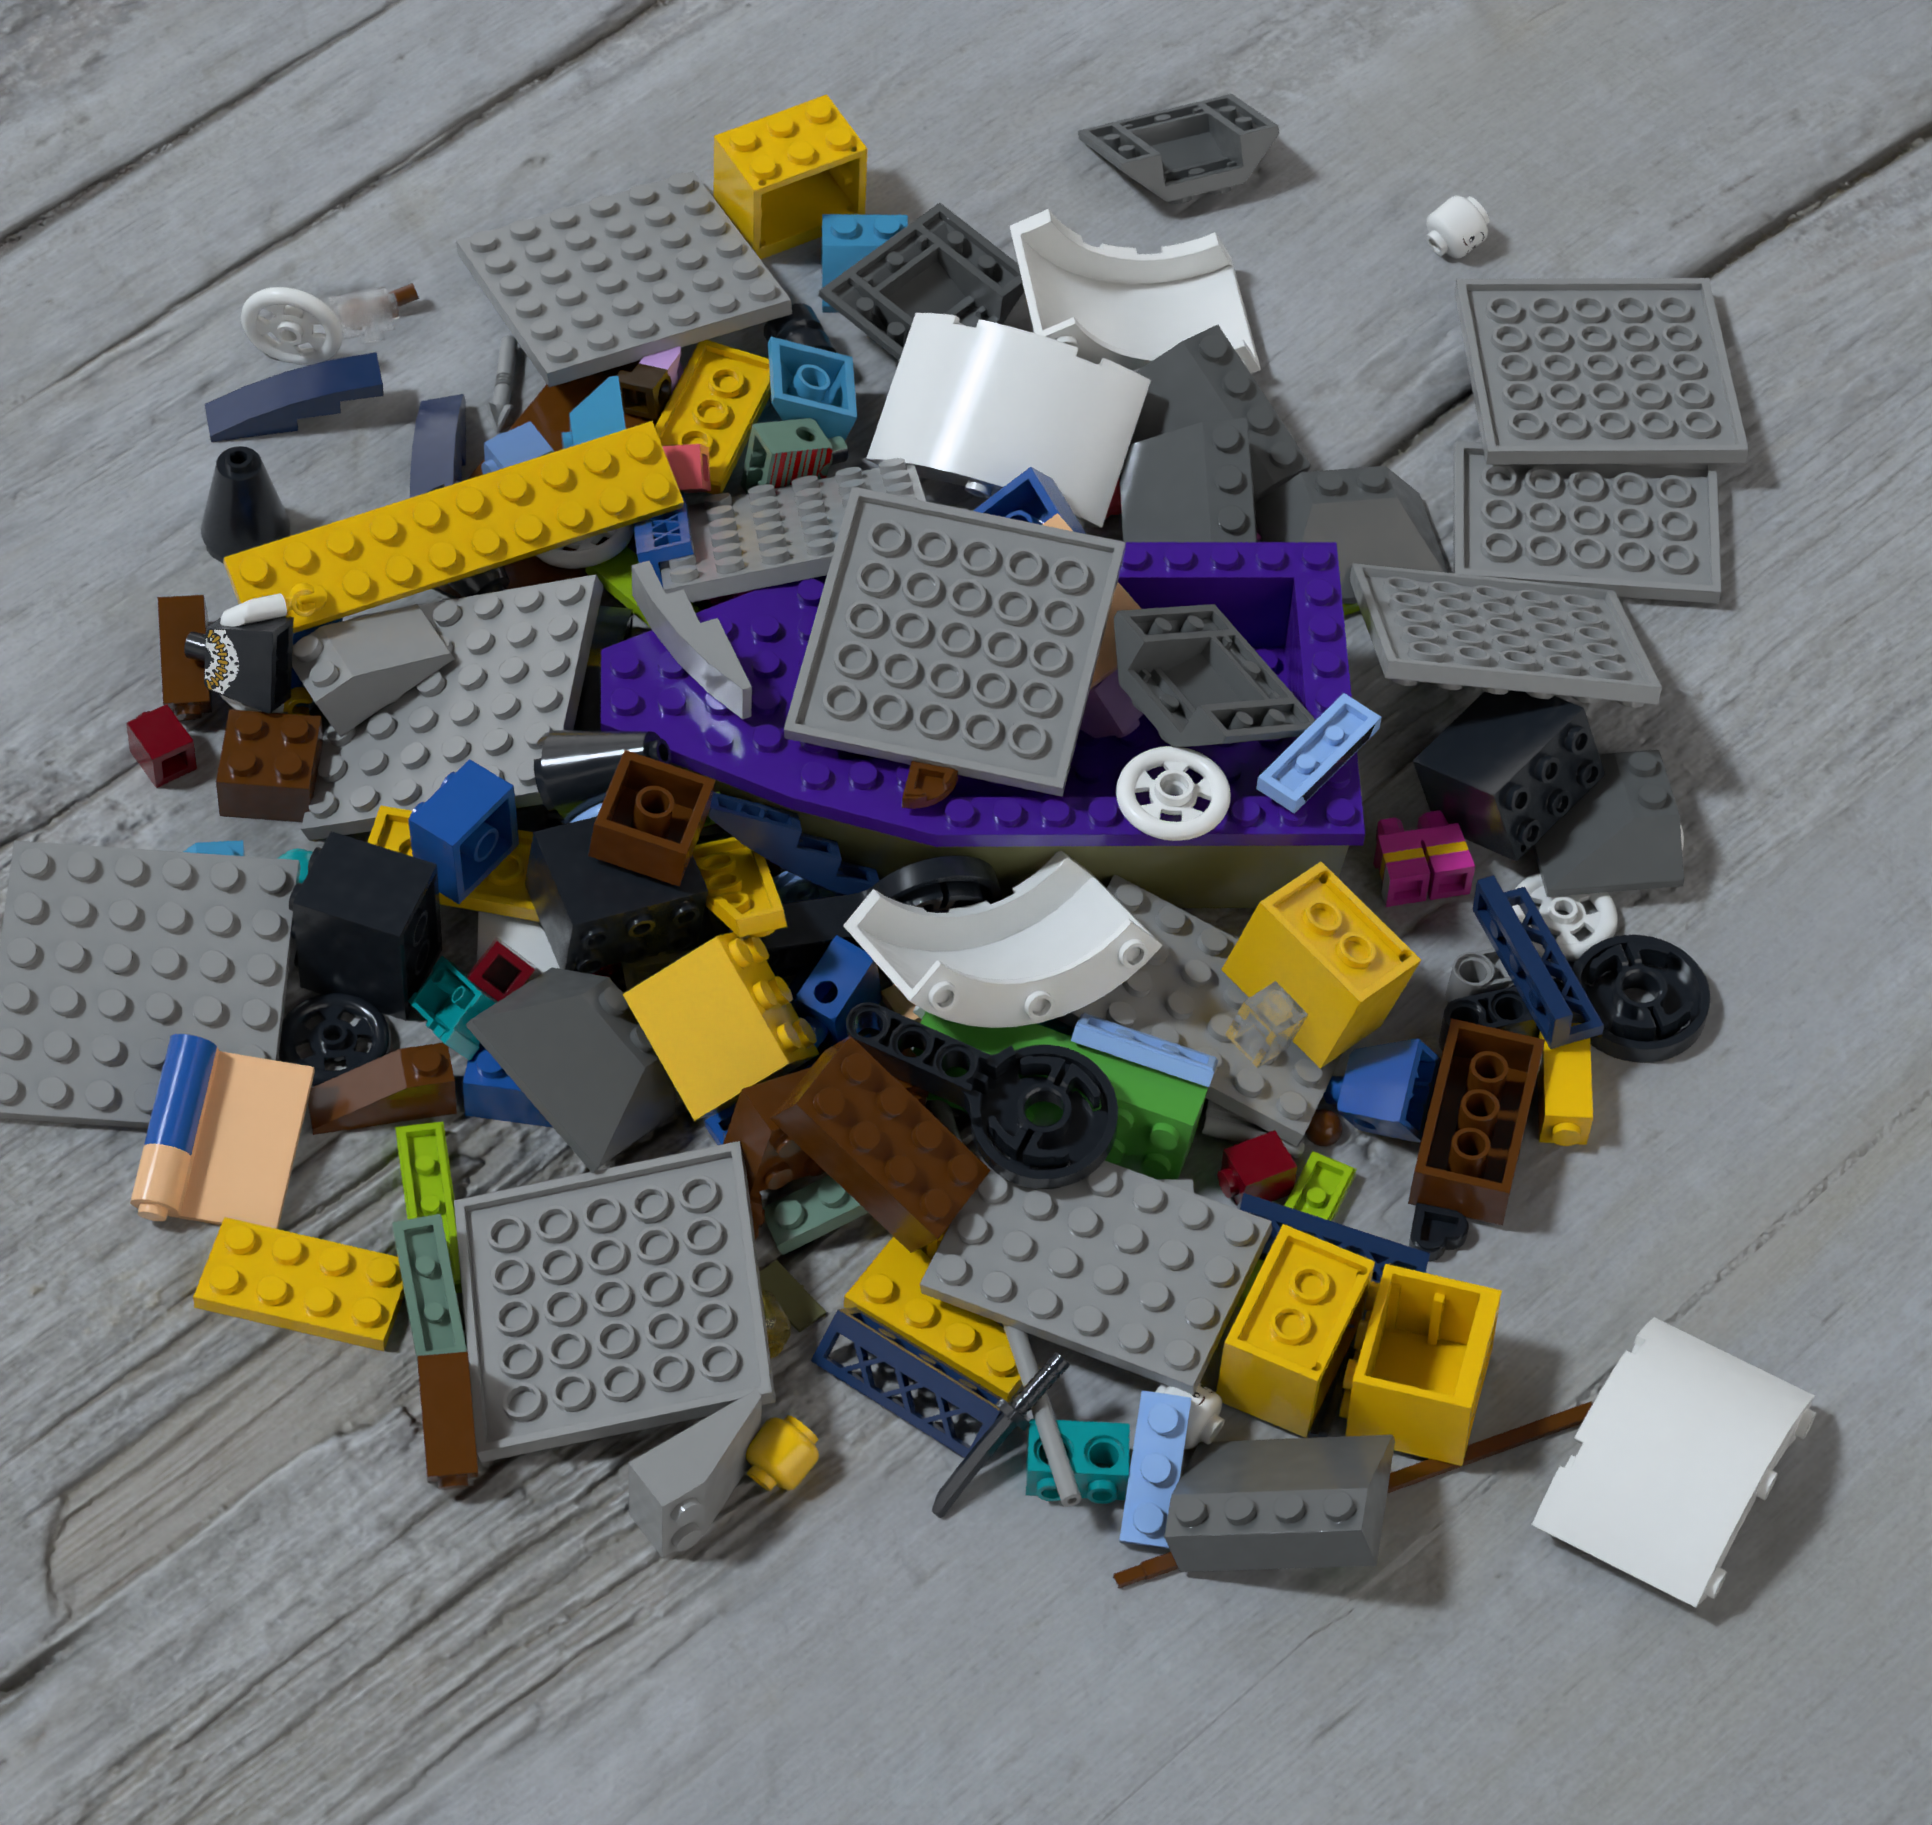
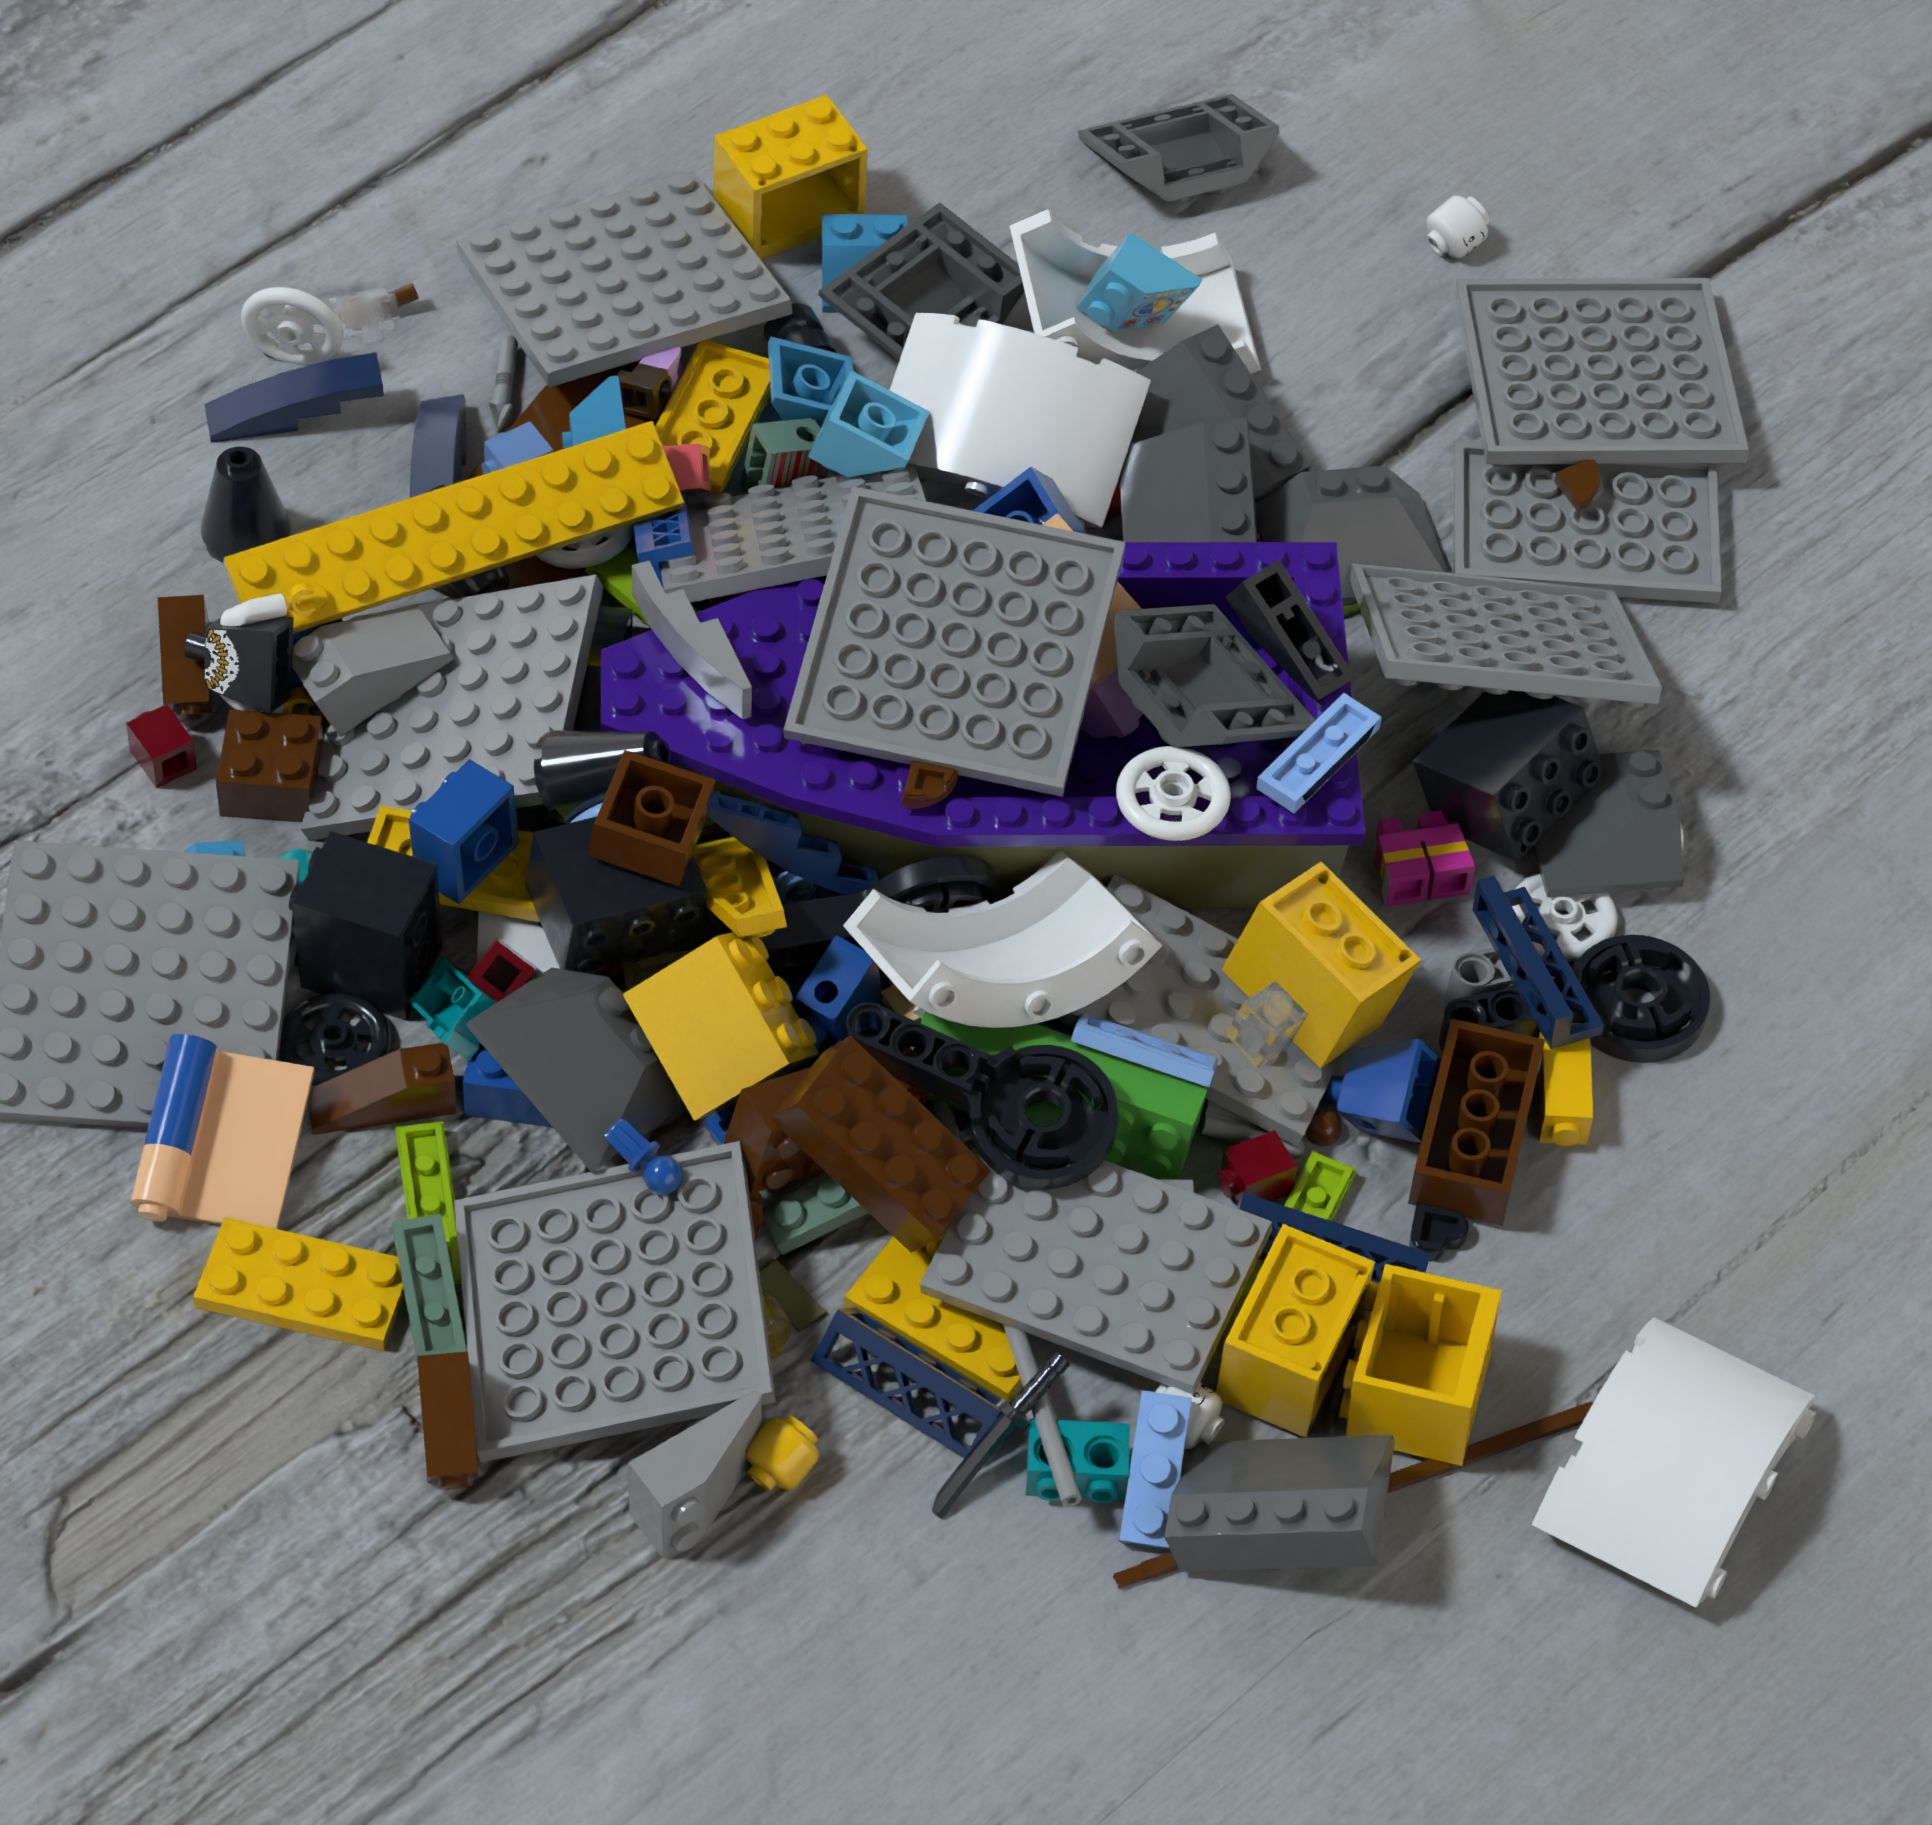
(661, 1173): none -> blue axle
(867, 429): none -> medium azure slope
(1136, 287): none -> medium azure slope
(1289, 631): none -> black slope
(1579, 483): none -> reddish brown tile

